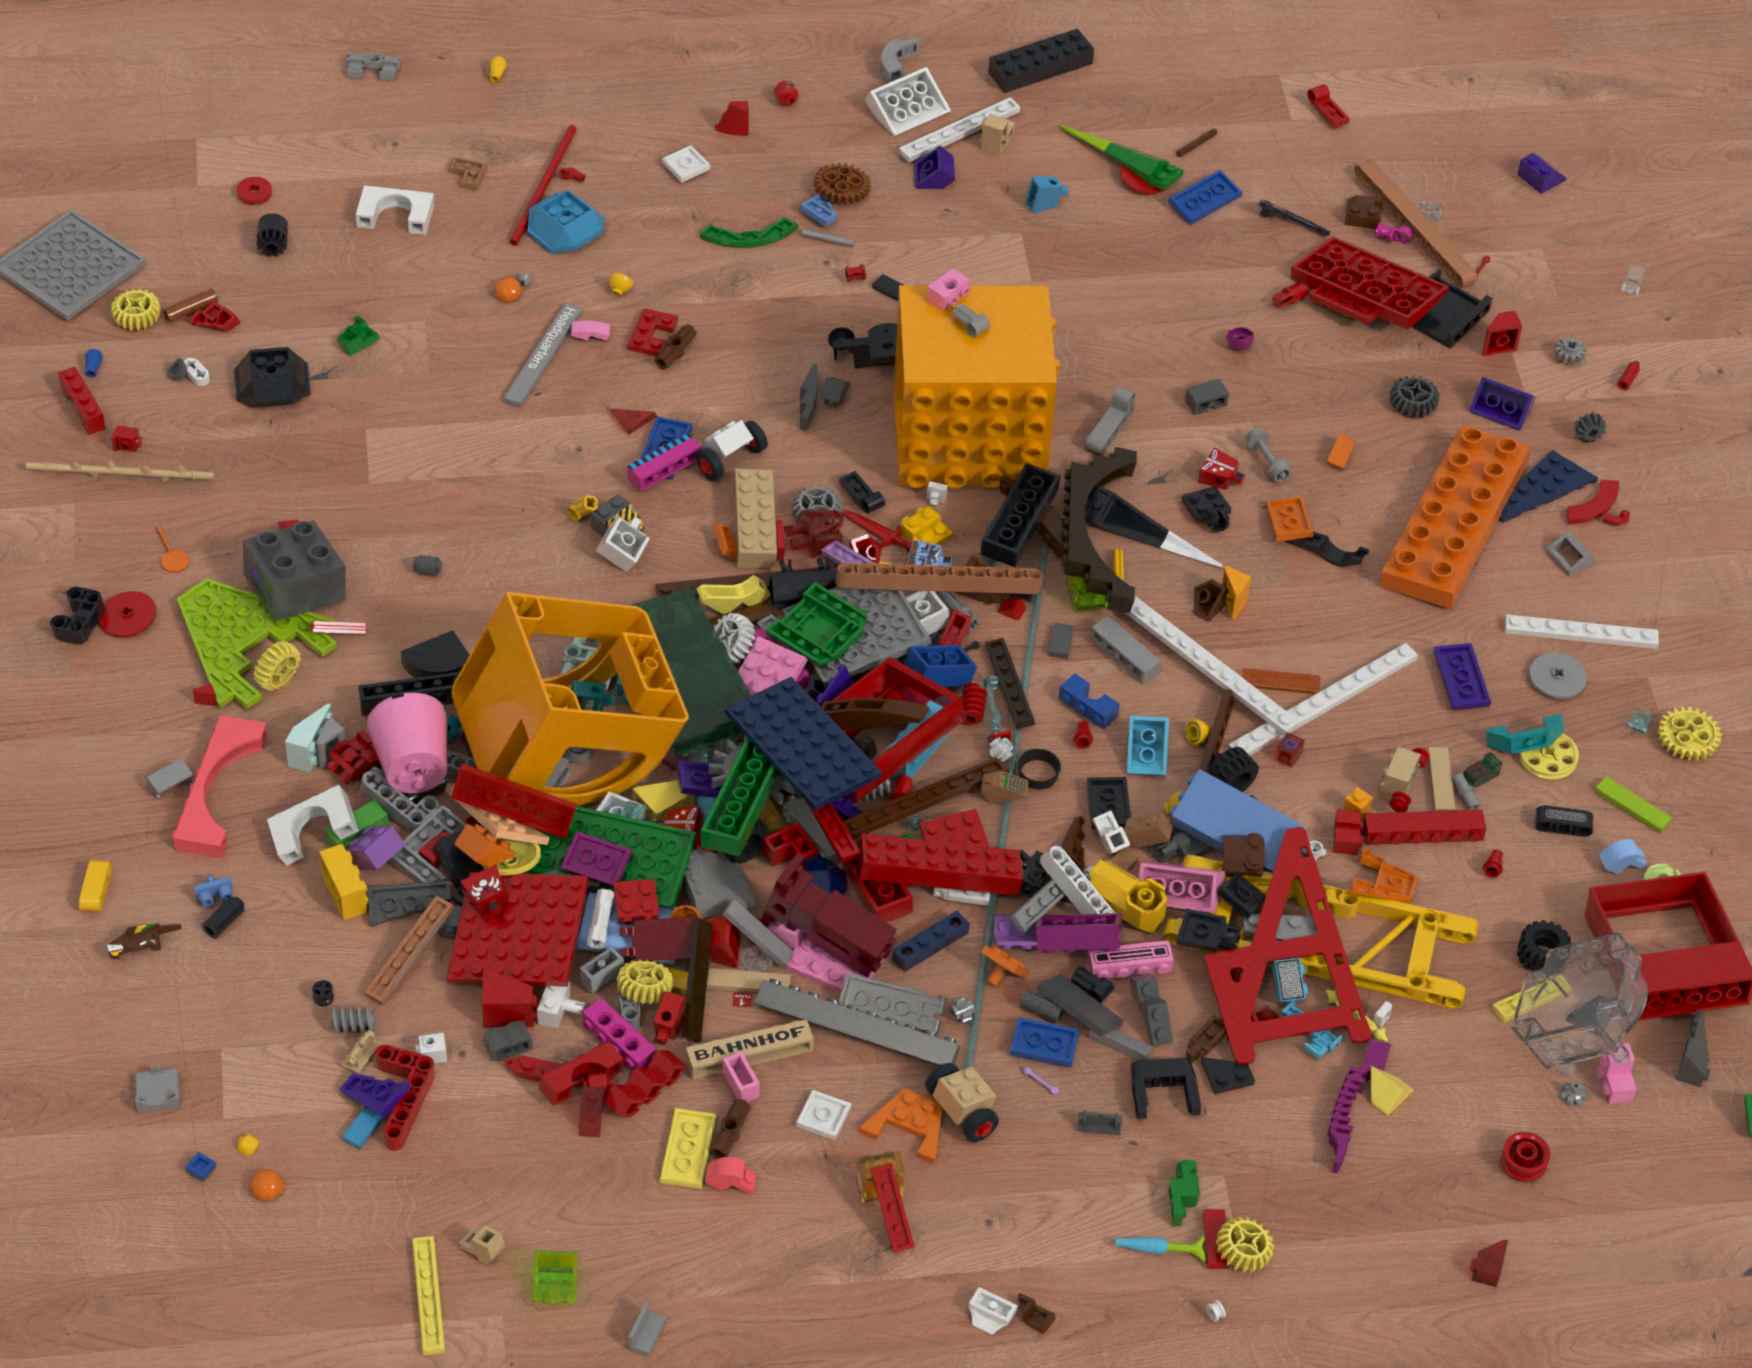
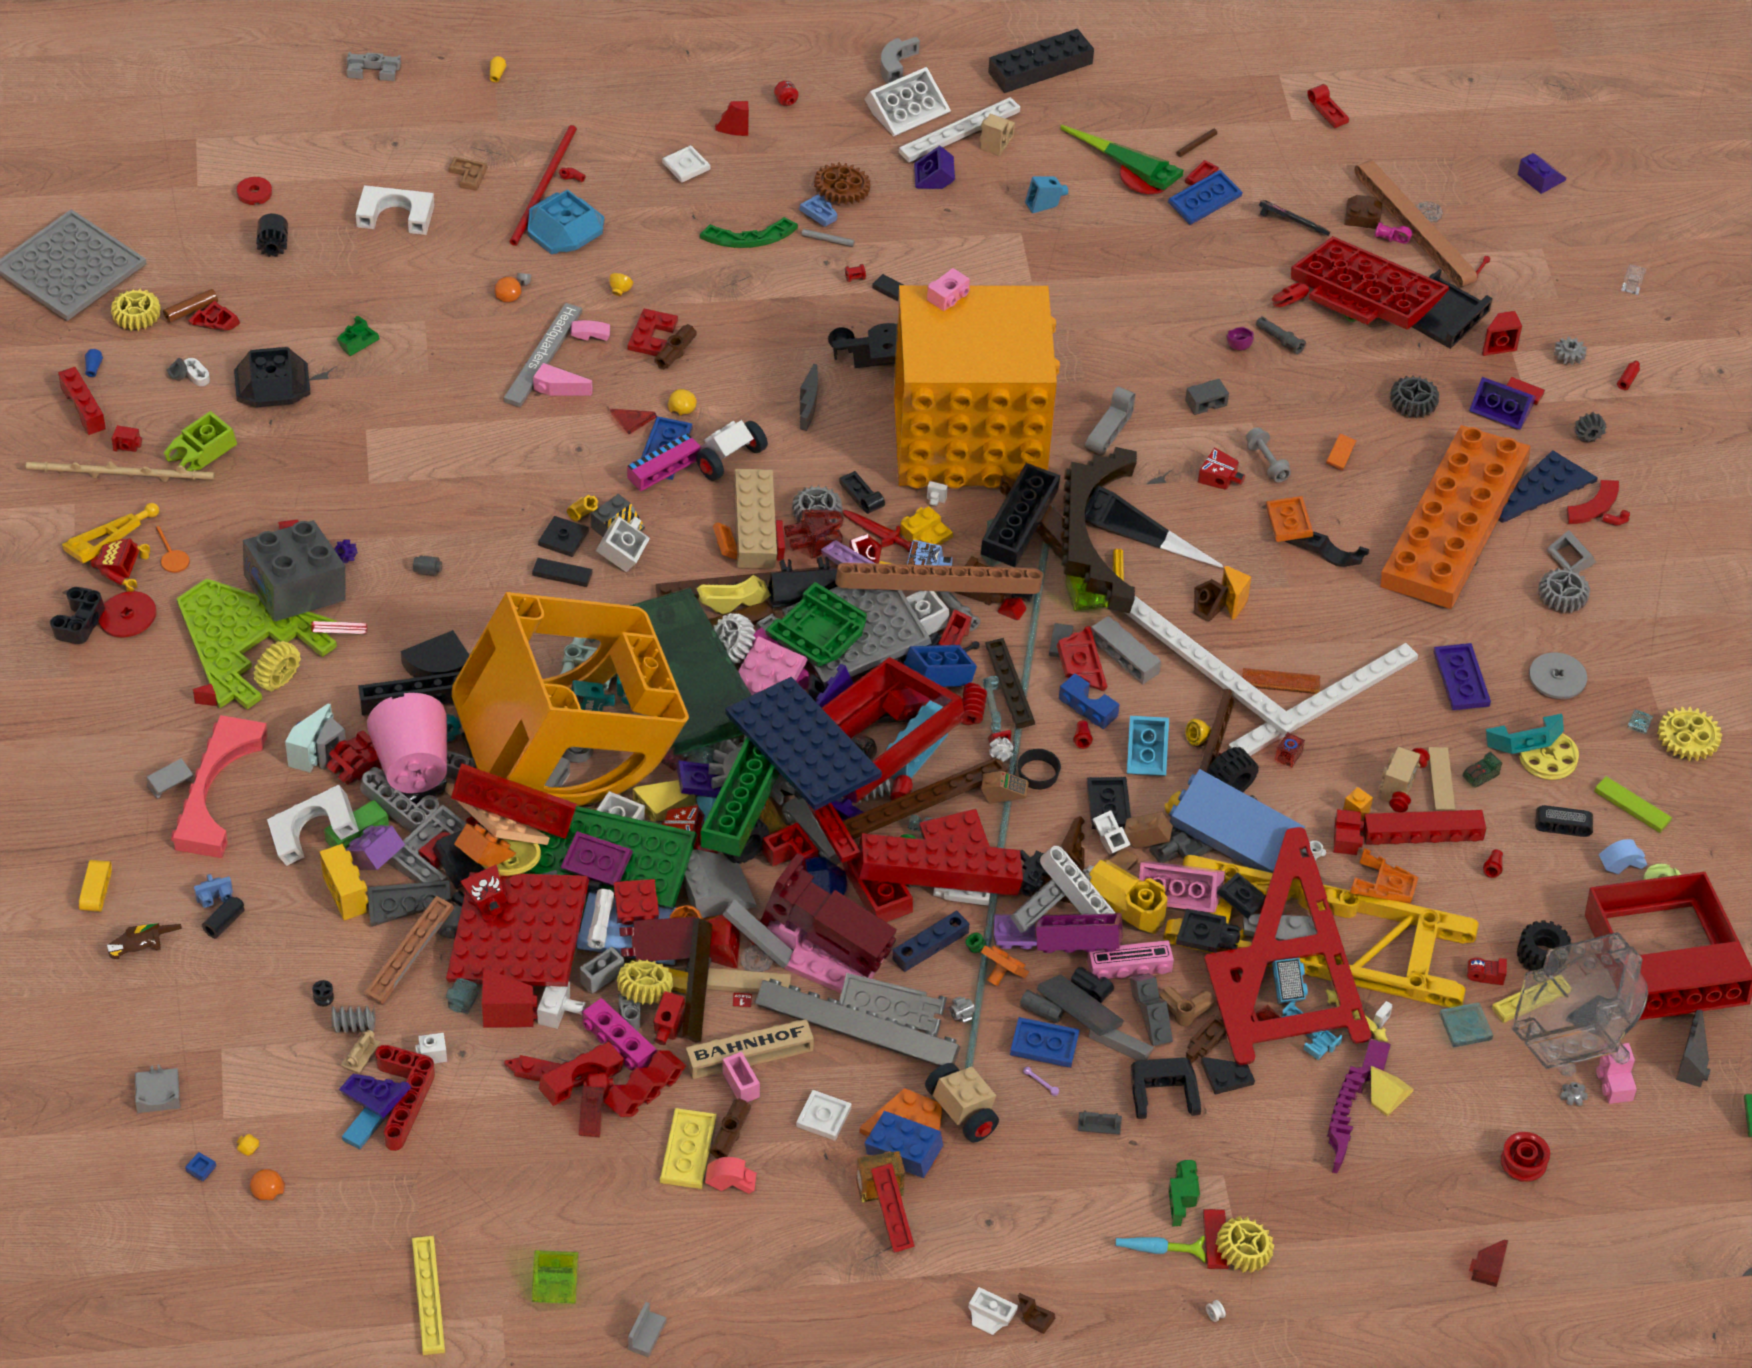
(84, 551): none -> yellow plate
(118, 559): none -> red torso
(202, 442): none -> lime brick
(346, 550): none -> dark purple gear
(462, 995): none -> clear light blue brick
(484, 1244): tan brick -> none
(508, 1040): dark grey brick -> none
(560, 382): none -> bright pink slope
(562, 572): none -> black tile
(563, 536): none -> black plate
(634, 810): clear light blue plate -> none
(682, 402): none -> yellow hair
(834, 390): dark grey slope -> none
(873, 712): reddish brown slope -> none
(916, 1142): none -> blue brick
(973, 323): light grey piece -> none
(978, 941): none -> green bush
(1081, 657): none -> red wing
(1186, 1009): none -> medium nougat piece
(1202, 171): none -> red tile
(1208, 507): black plate -> none
(1243, 854): reddish brown slope -> none
(1286, 338): none -> dark grey pin
(1466, 792): light grey pin -> none
(1466, 1024): none -> clear light blue plate
(1487, 971): none -> red leg
(1528, 388): none -> red tile
(1564, 590): none -> light grey gear
(1581, 631): white plate -> none

